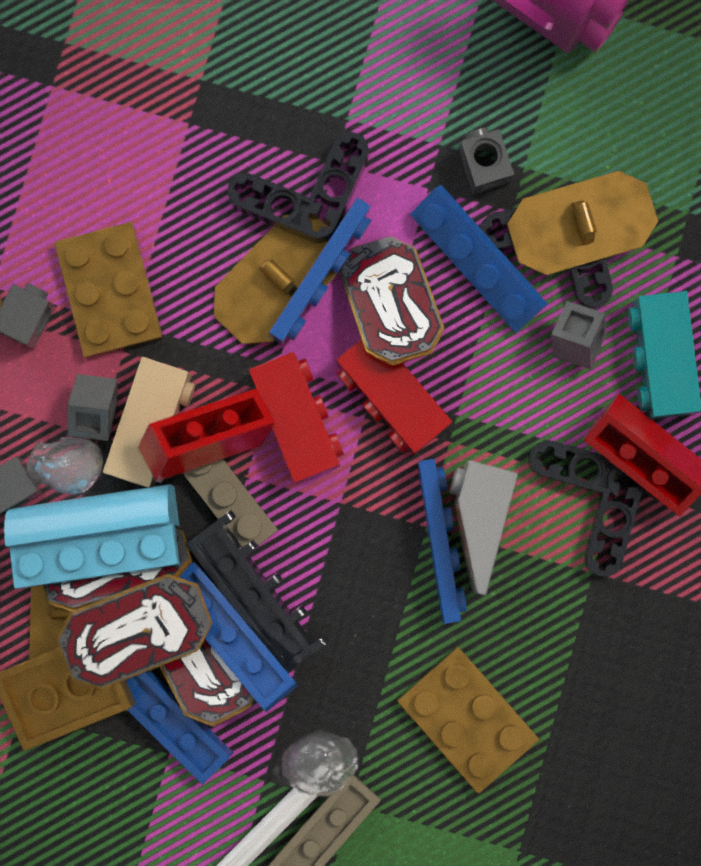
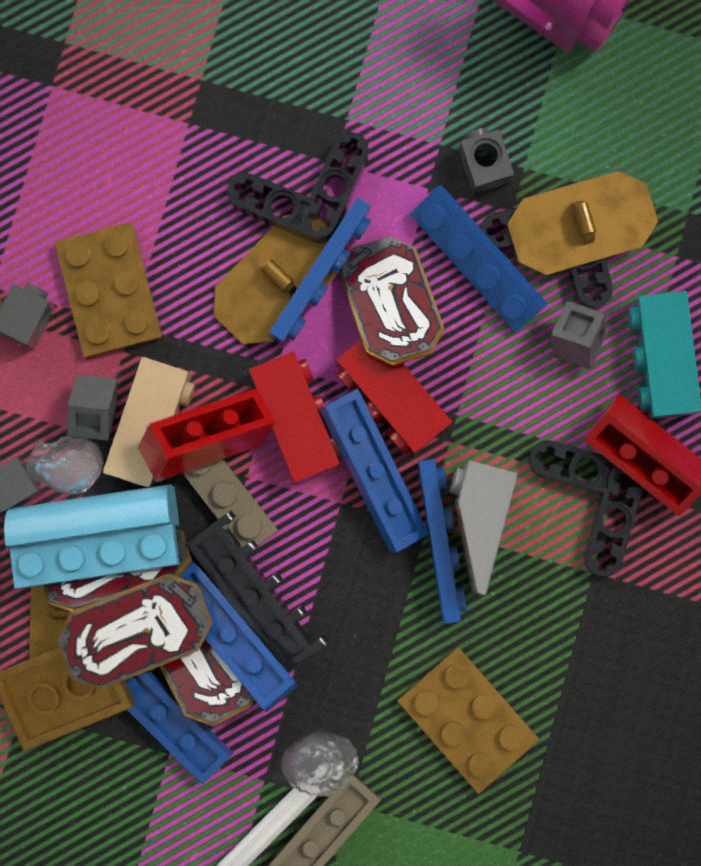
(374, 471): none -> blue plate

